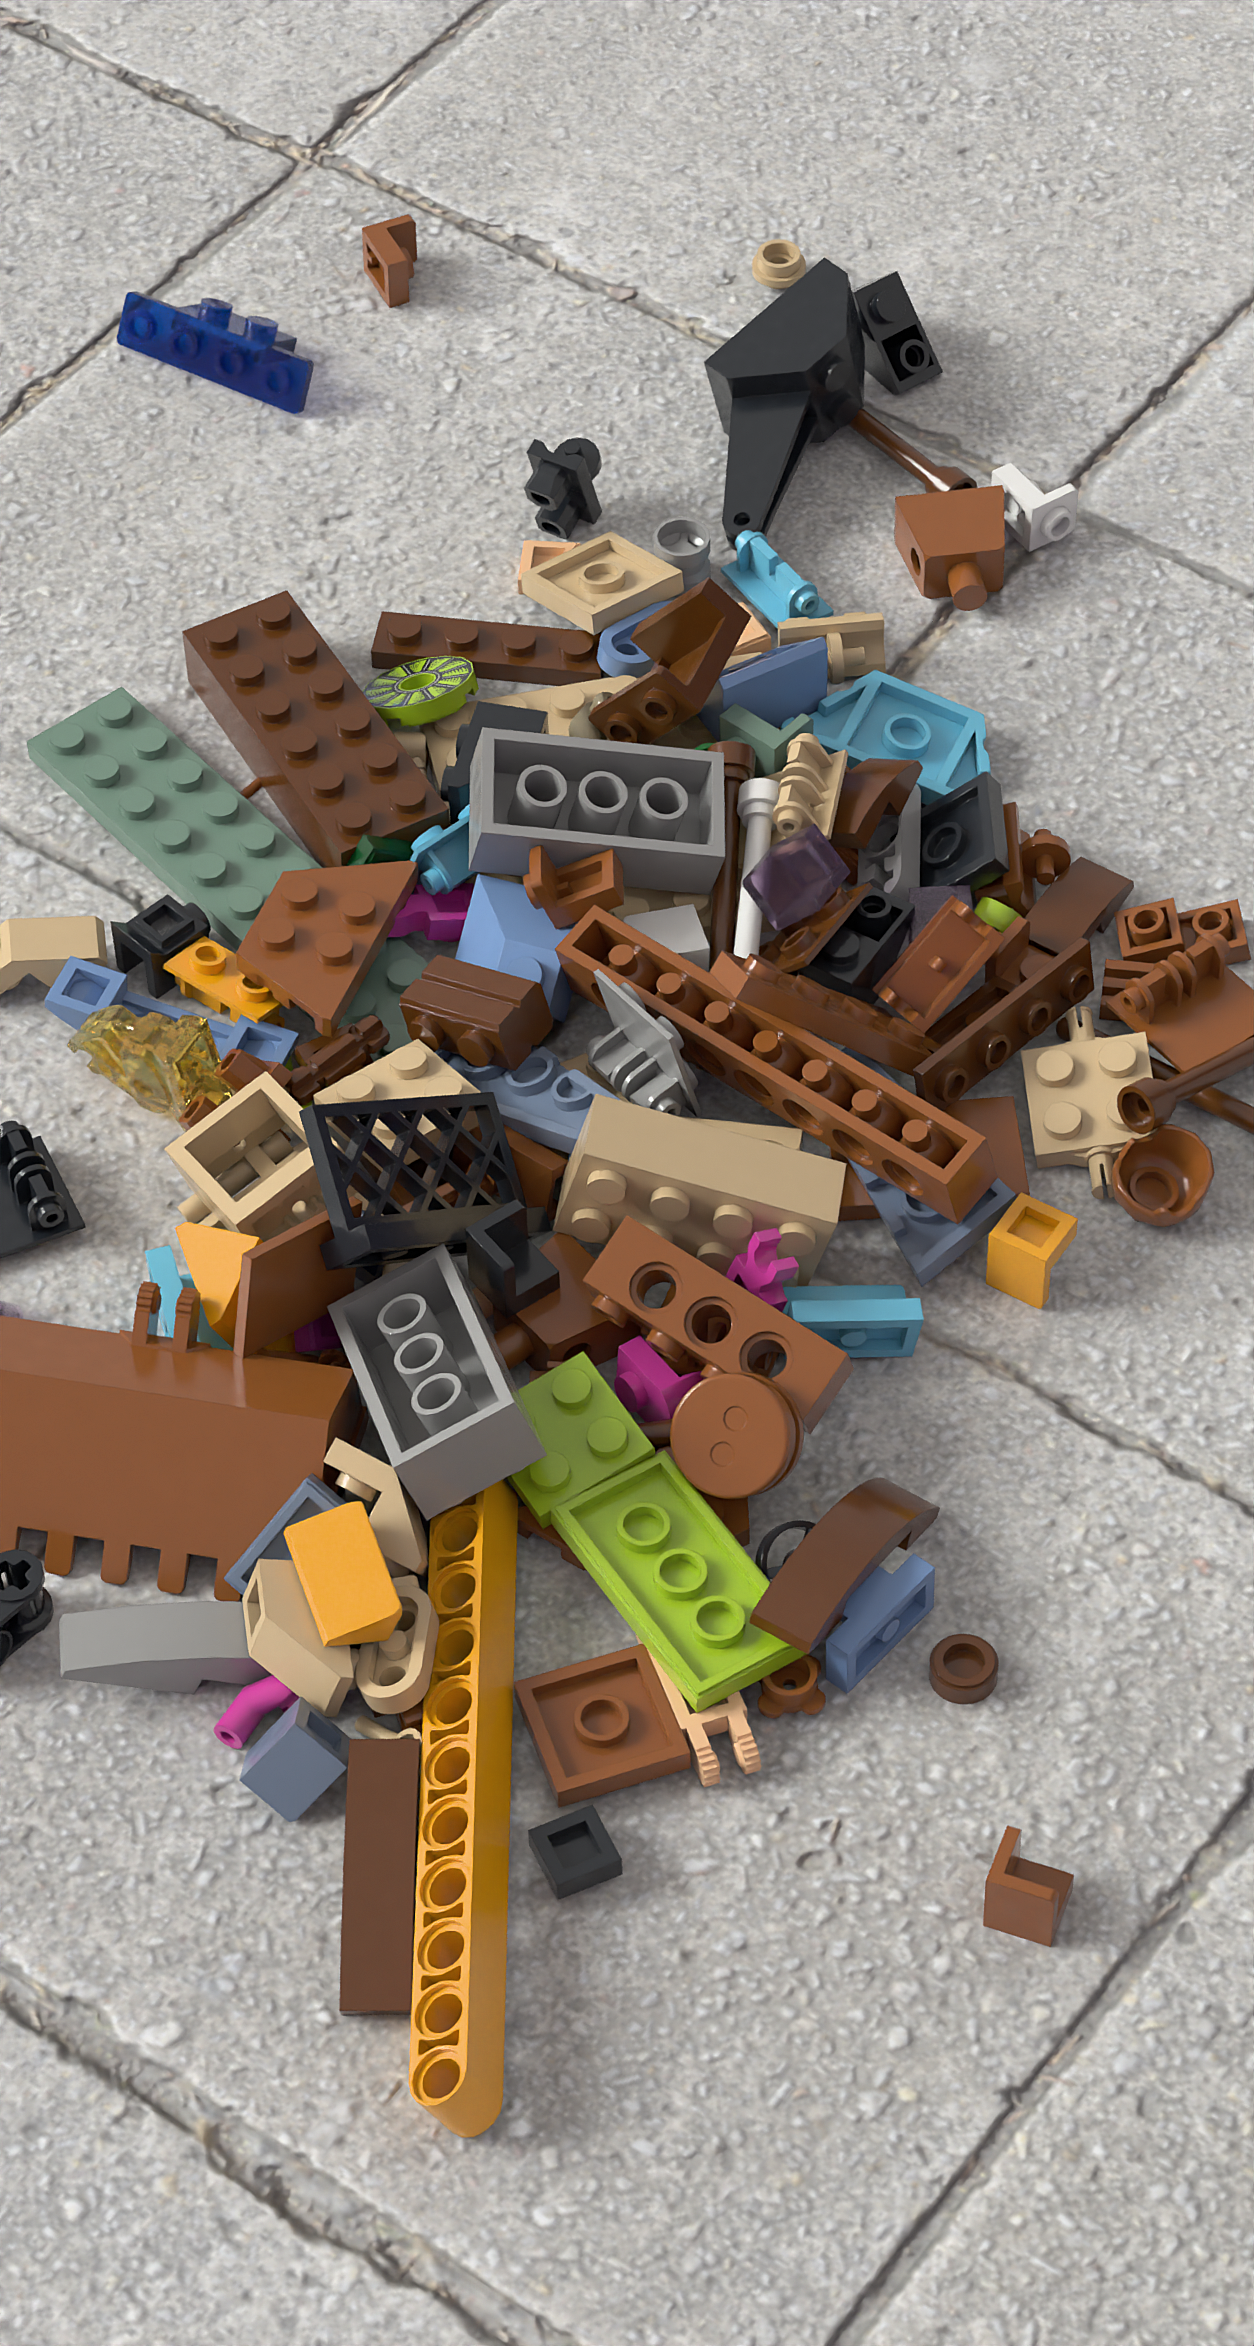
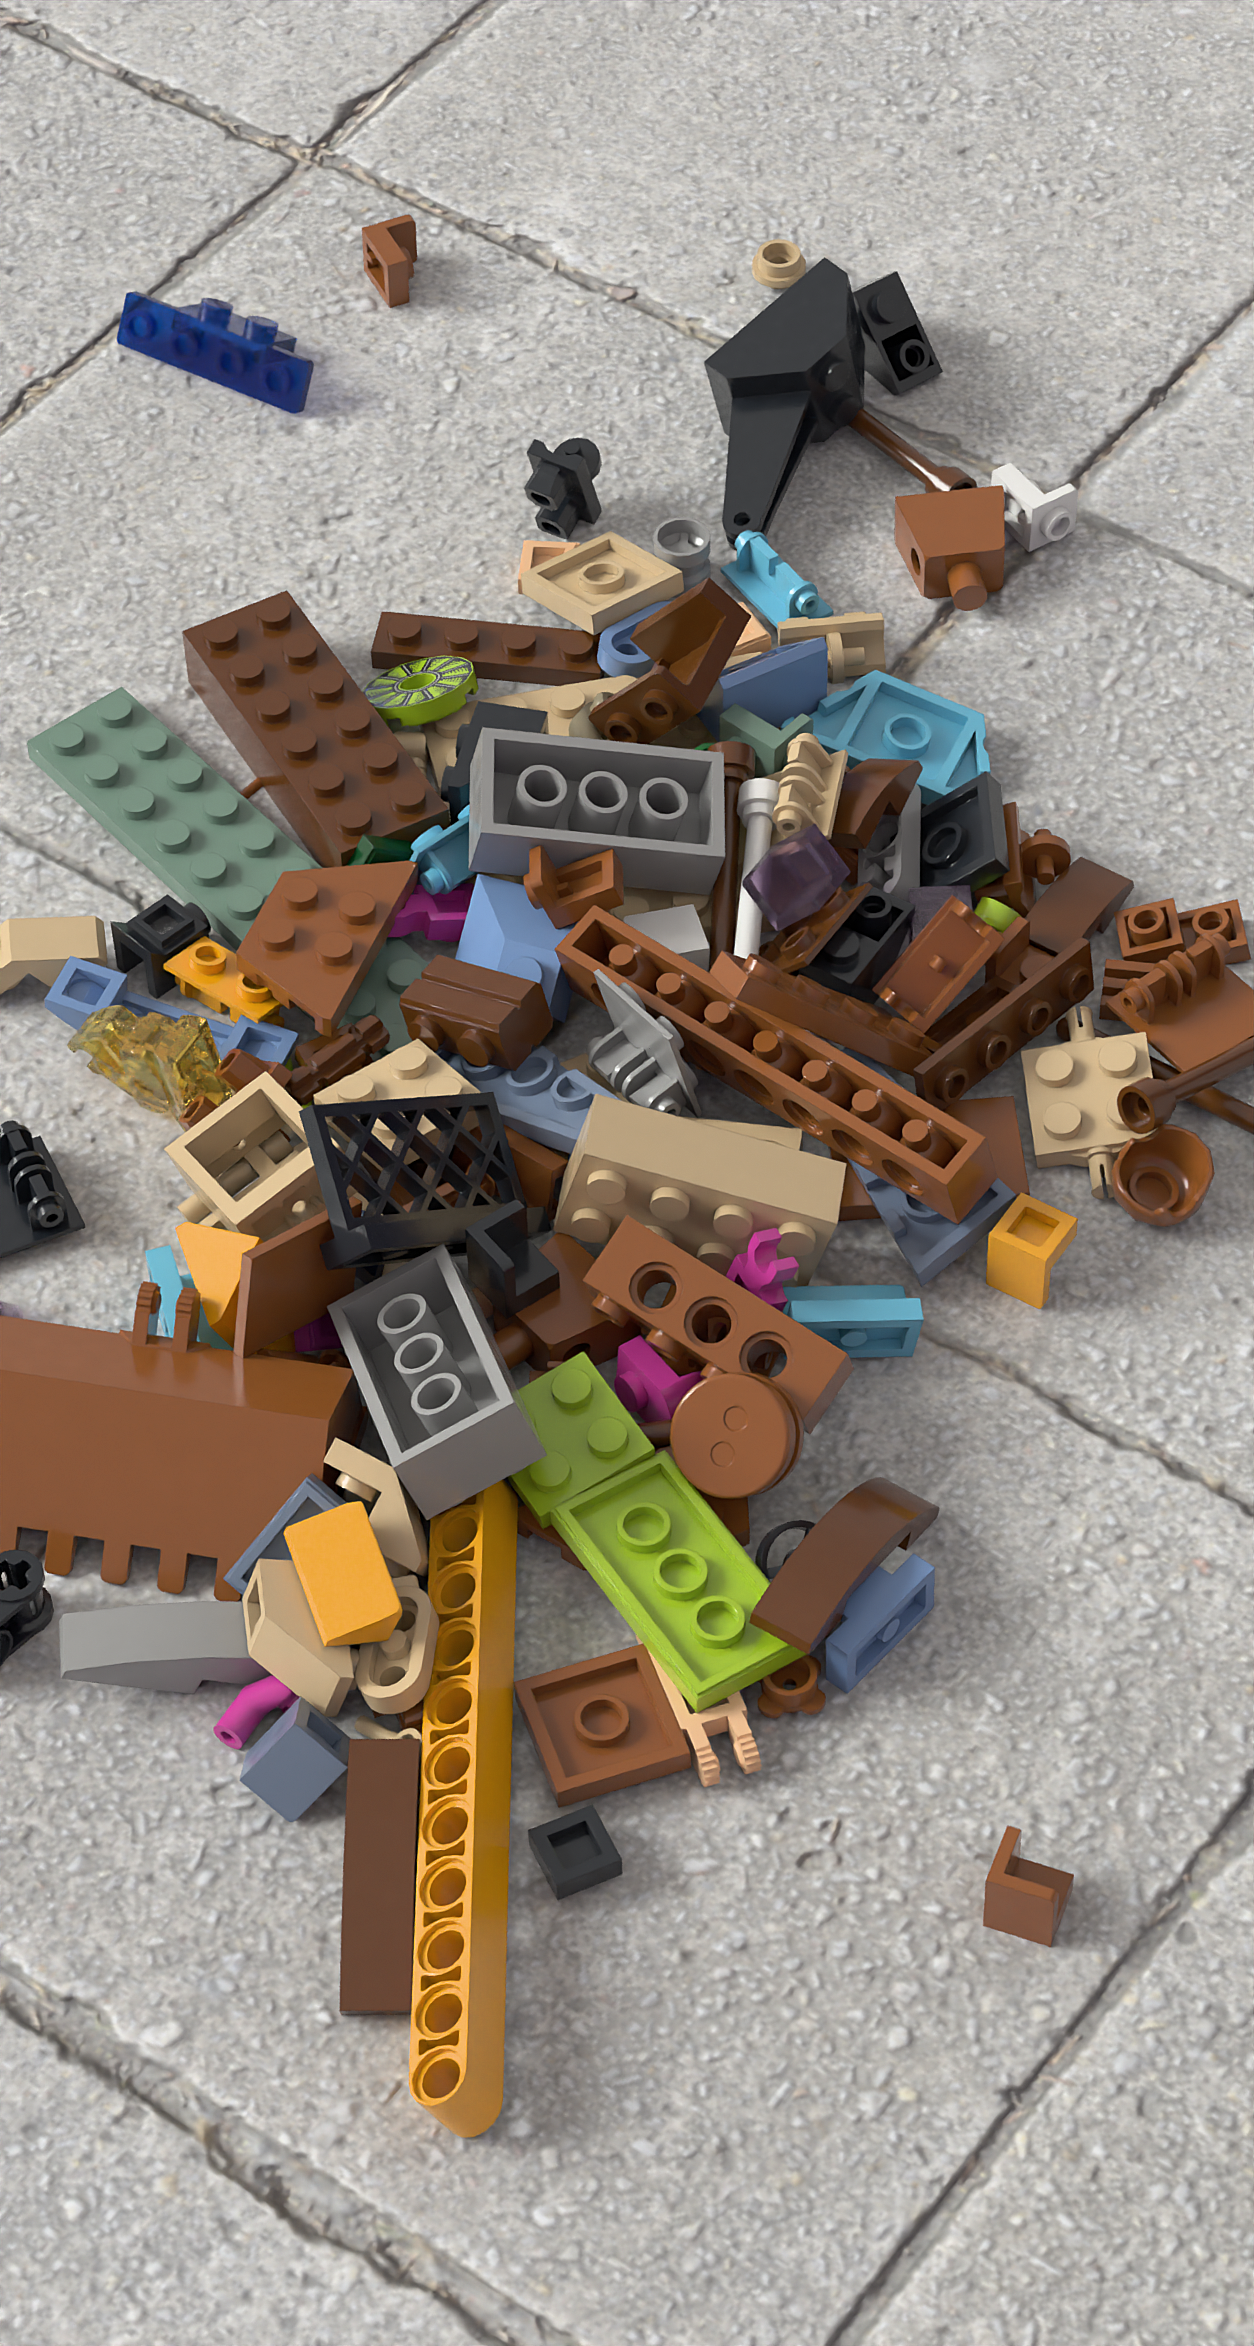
(963, 1669): reddish brown tile -> none

